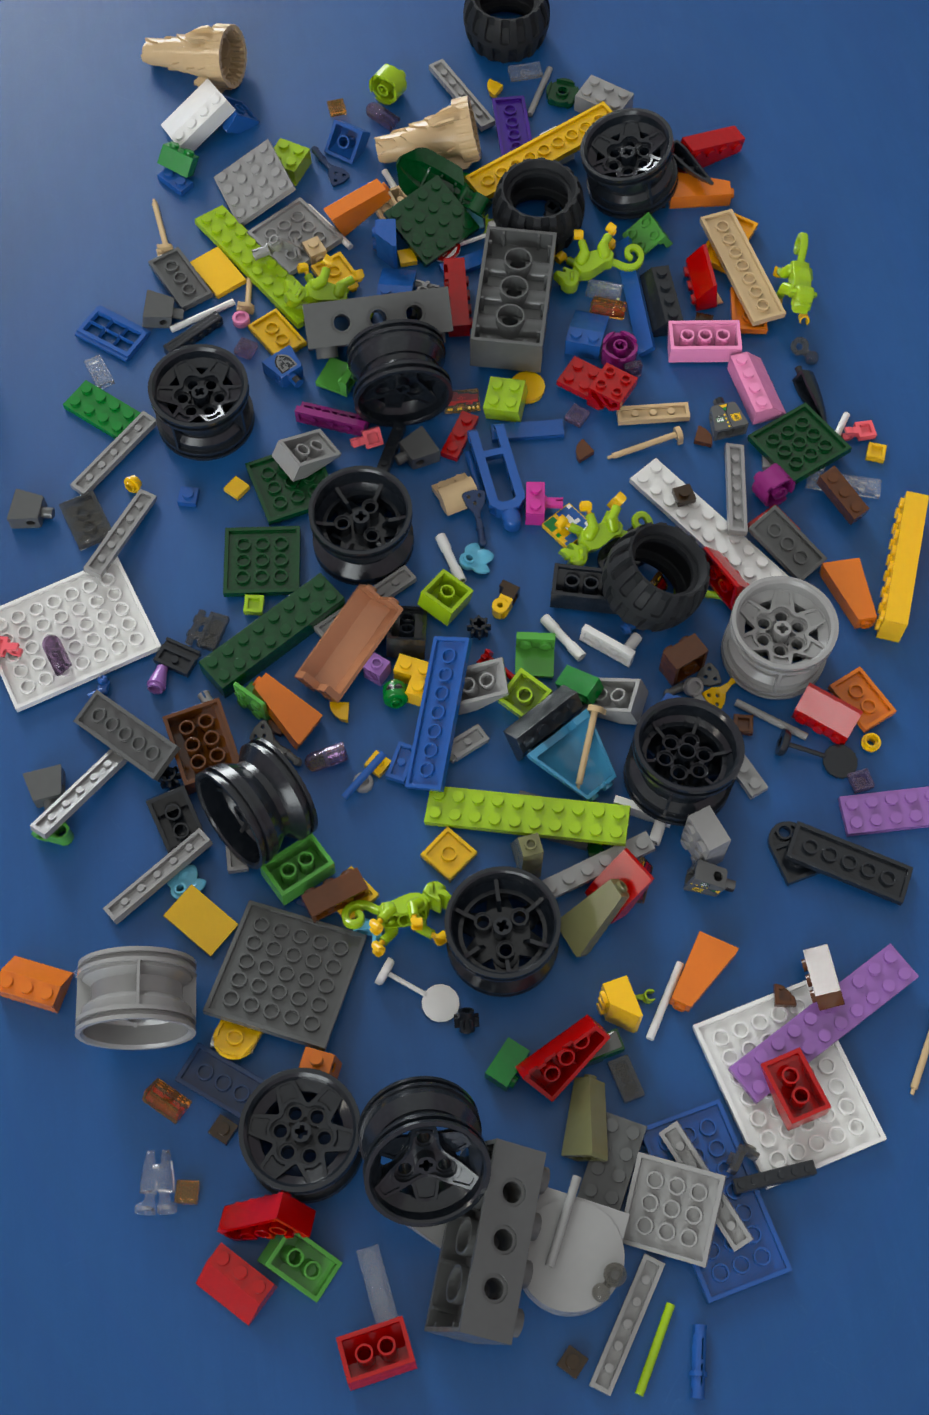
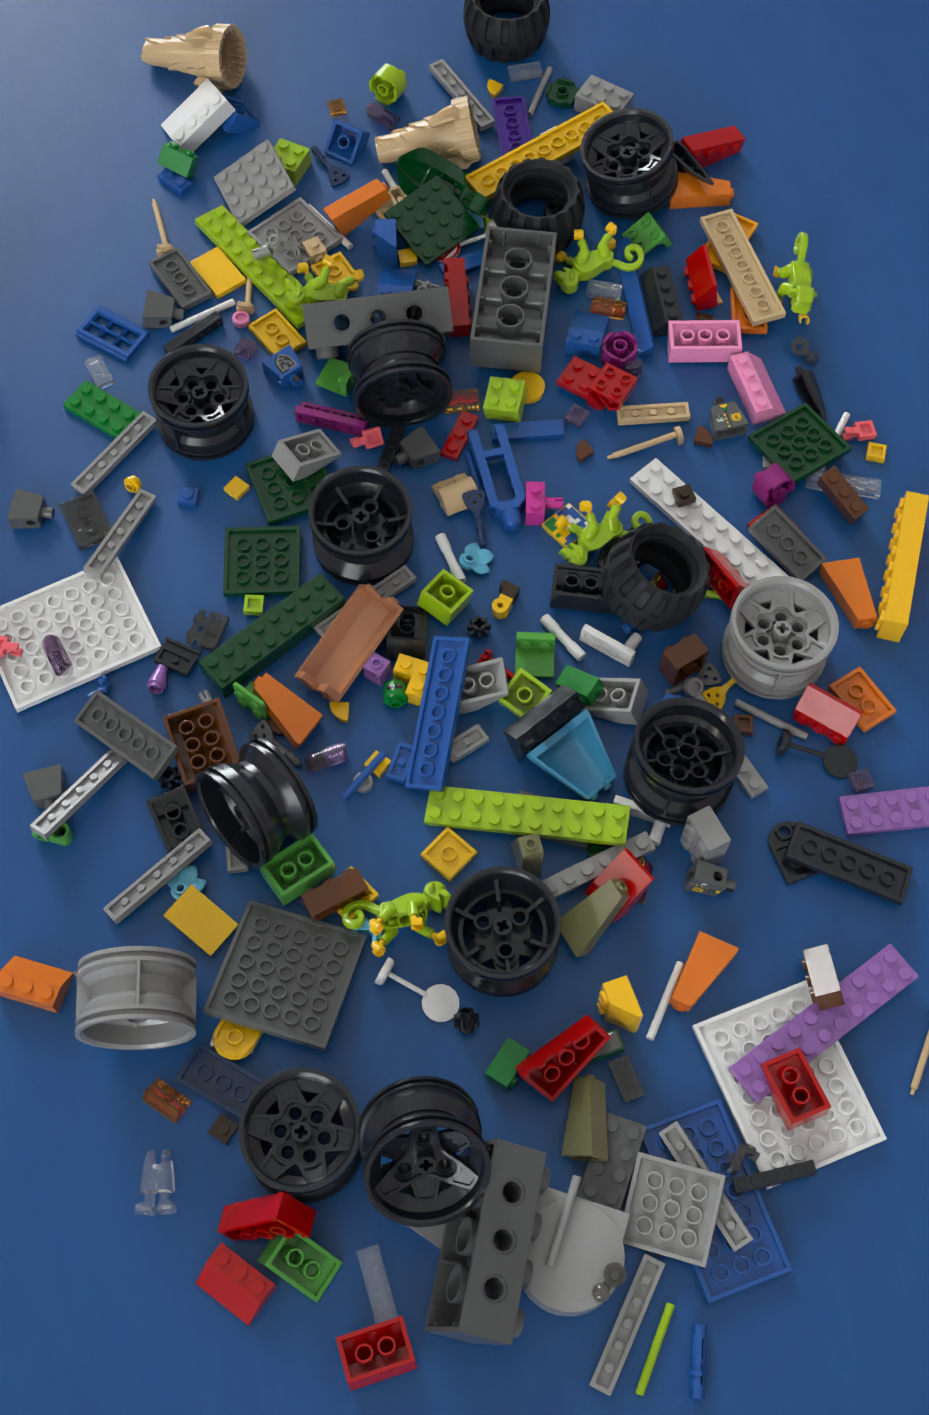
(187, 1192): clear orange tile -> none
(320, 1061): orange torso -> none
(572, 1362): dark brown plate -> none
(594, 710): tan piece -> none
(644, 998): lime hand -> none
(735, 489): light grey plate -> none
(783, 997): reddish brown tile -> none
(873, 738): yellow plate -> none

